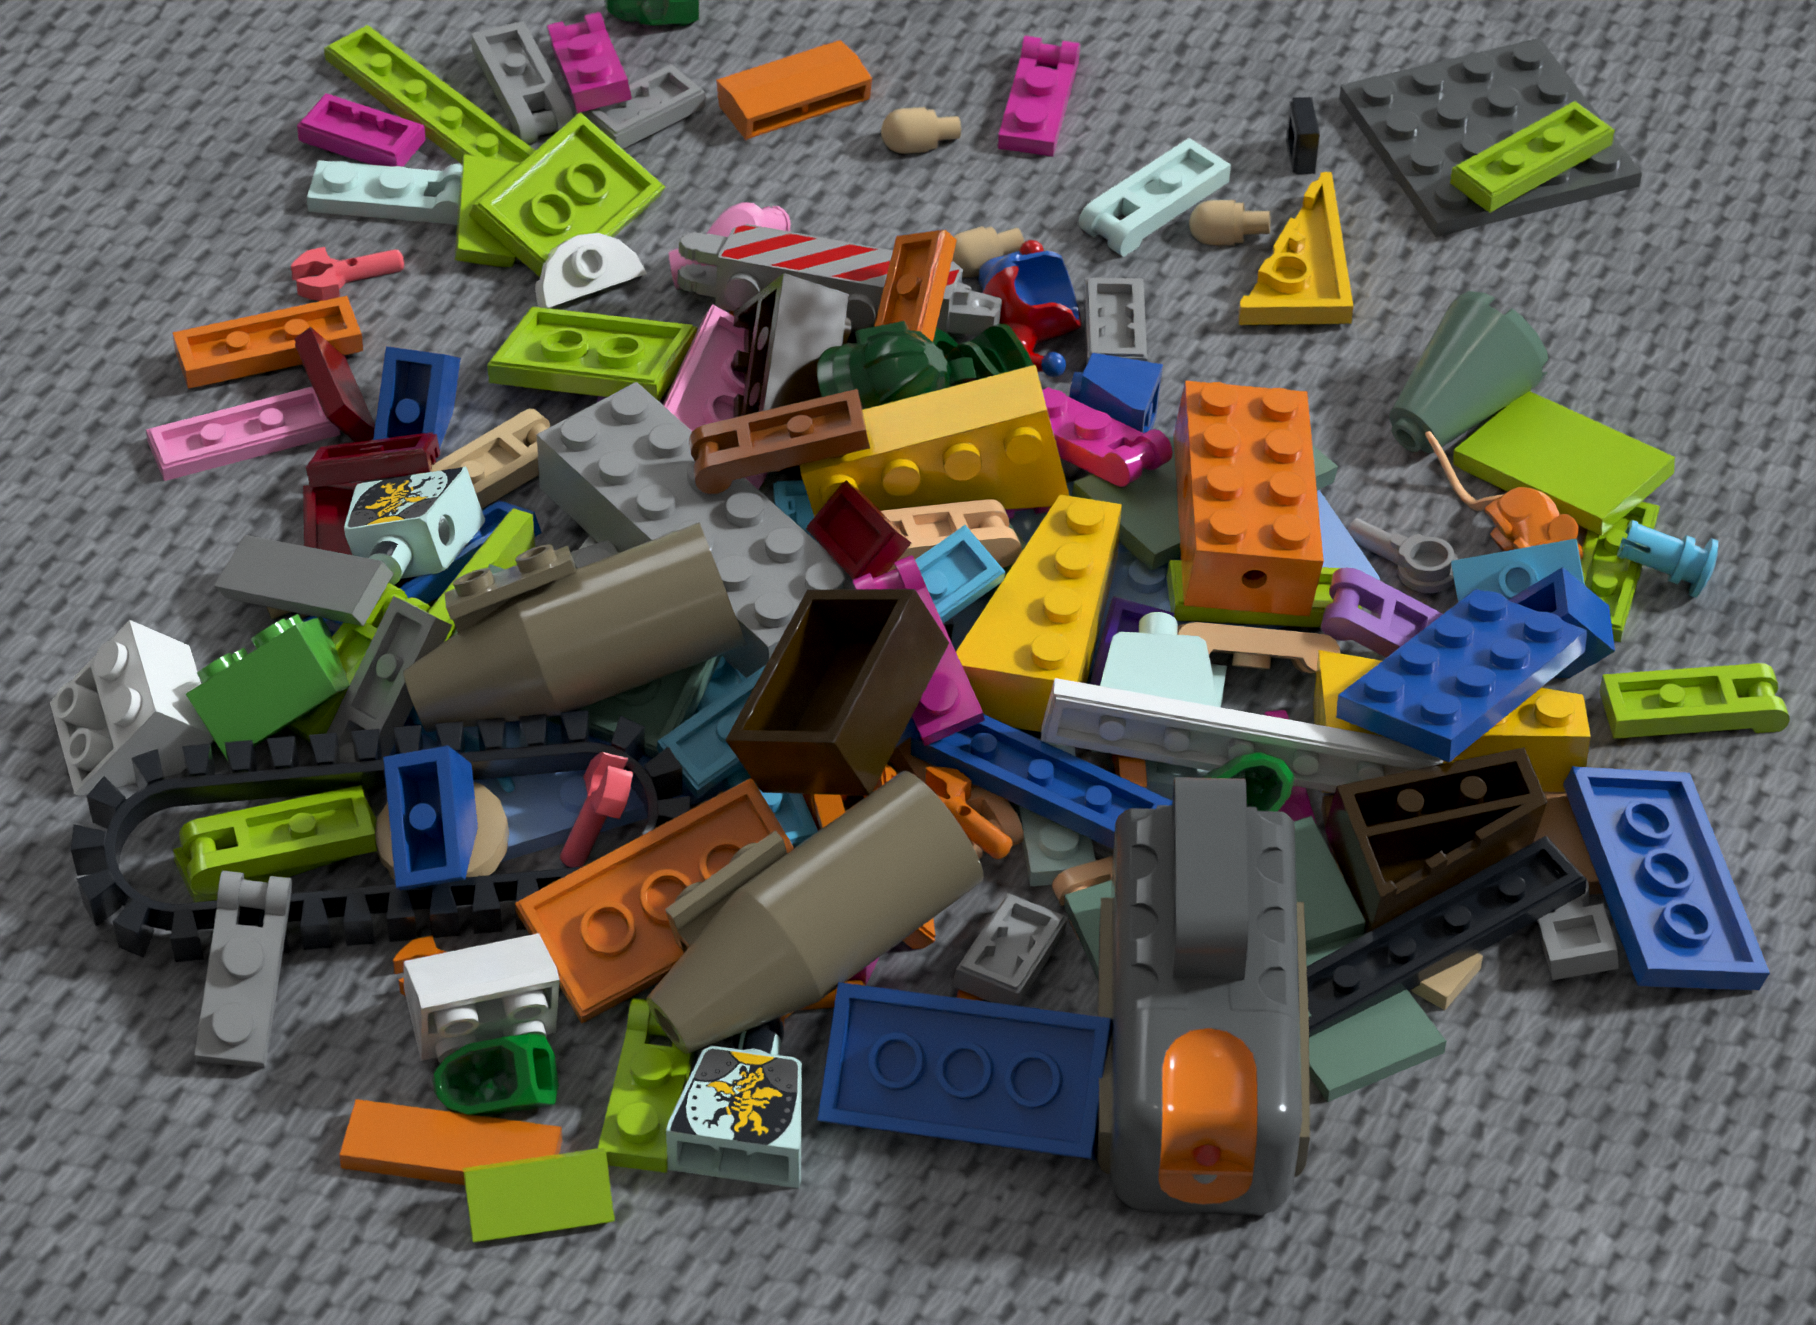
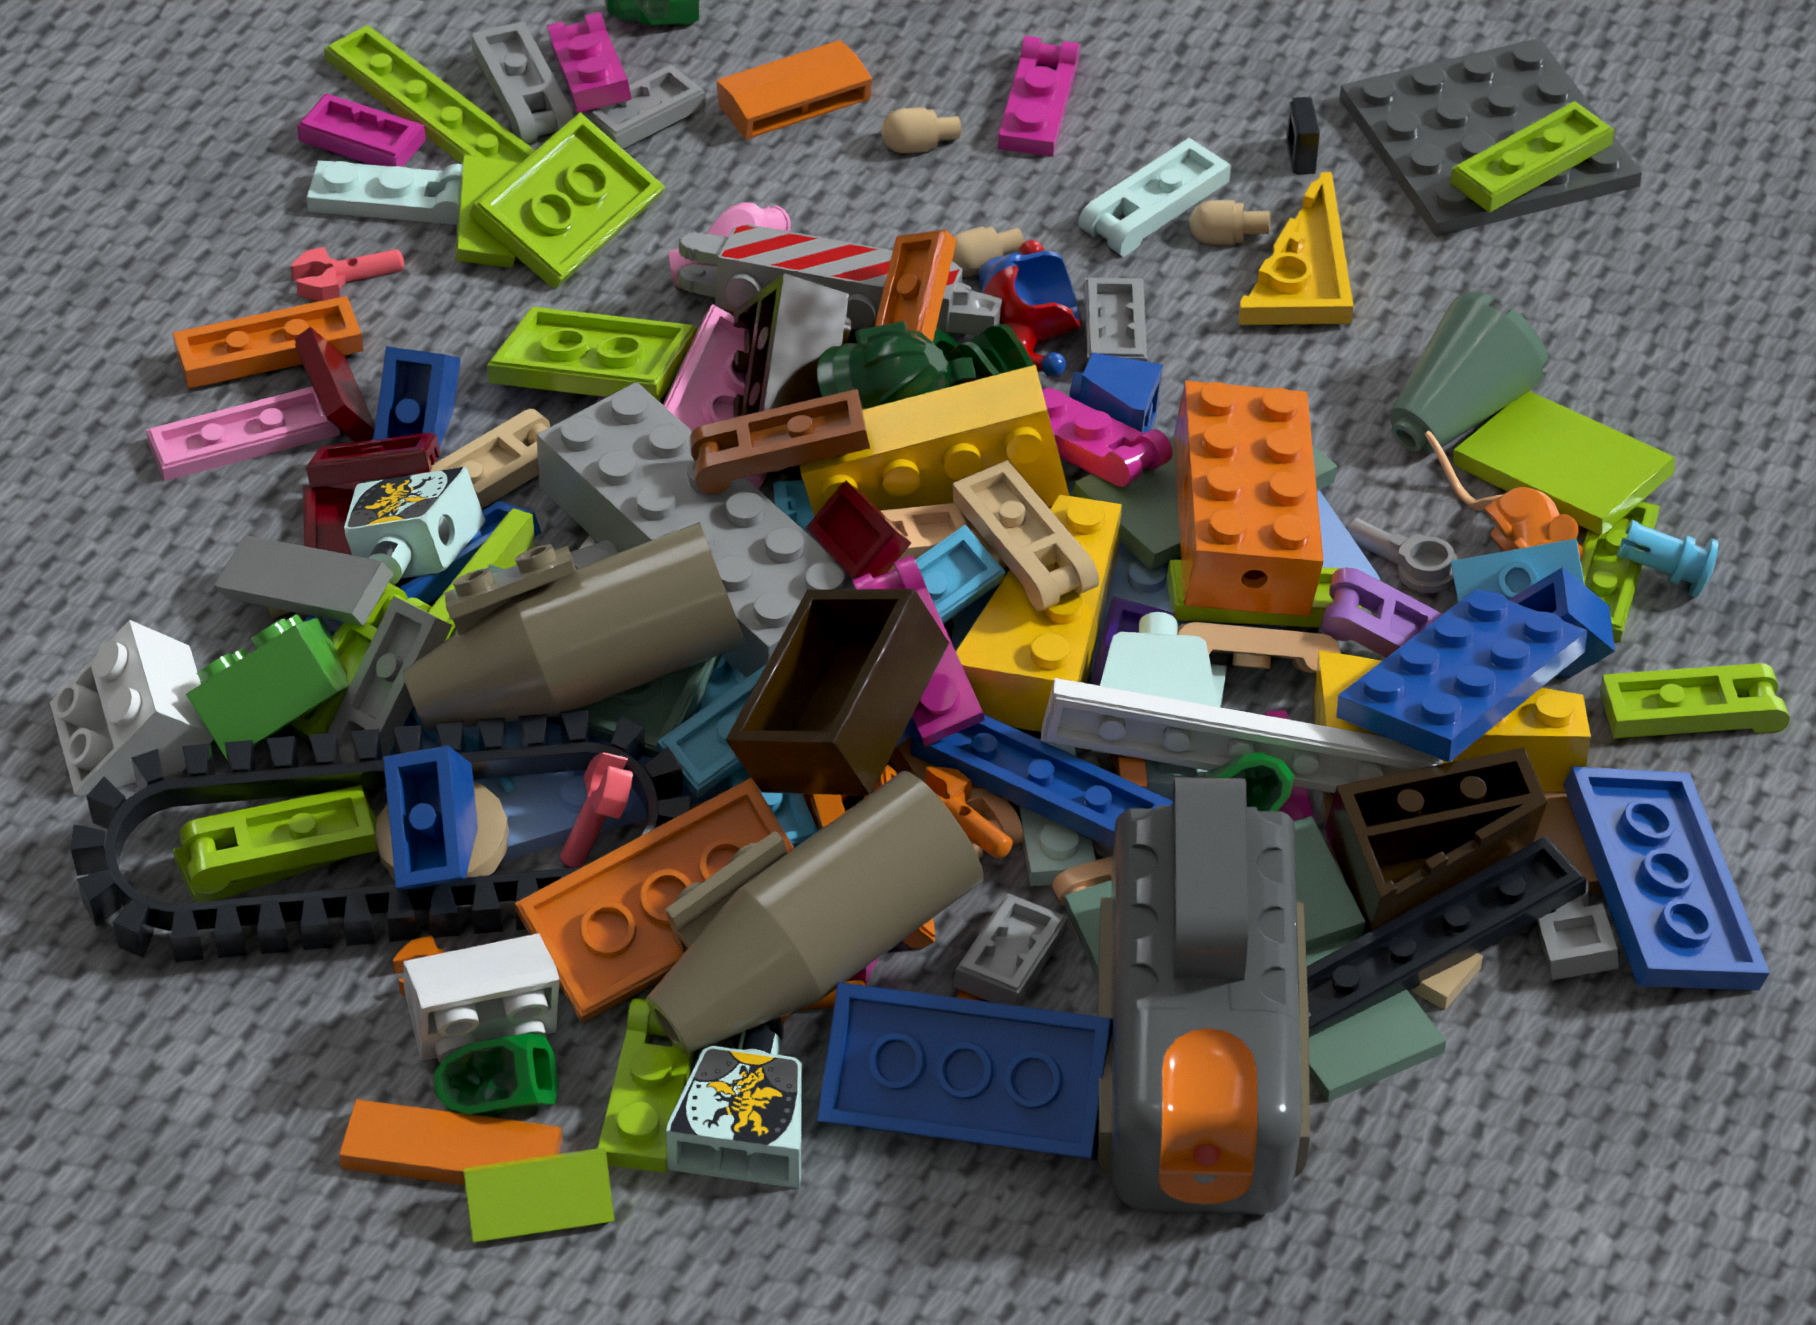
(243, 972): light grey plate -> none
(585, 266): white plate -> none
(1025, 534): none -> tan plate

